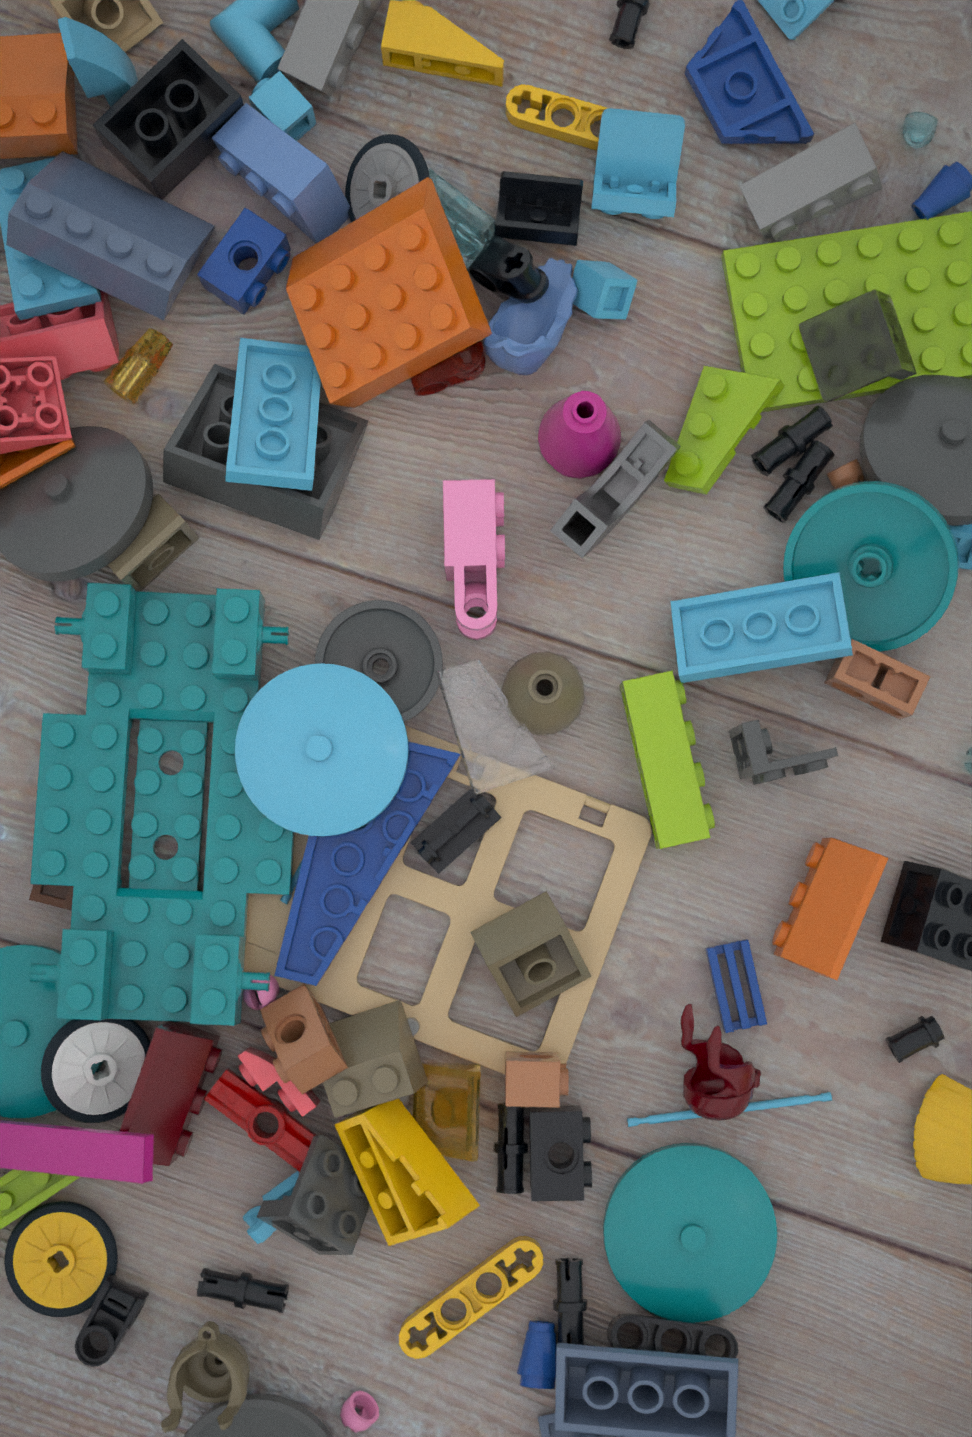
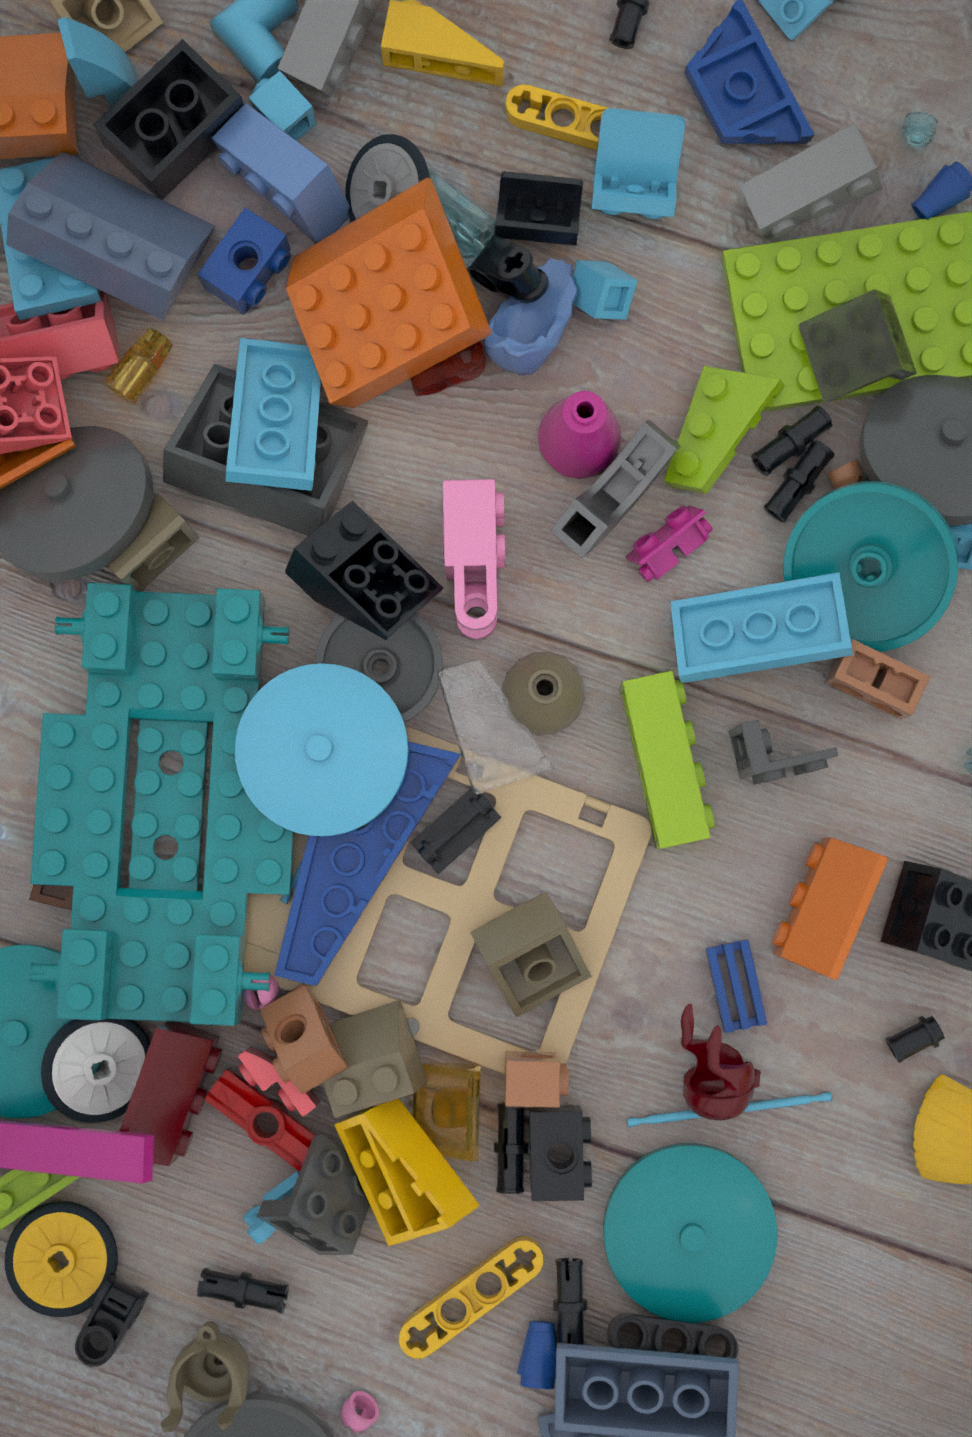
(361, 573): none -> black slope
(680, 530): none -> dark pink hinge

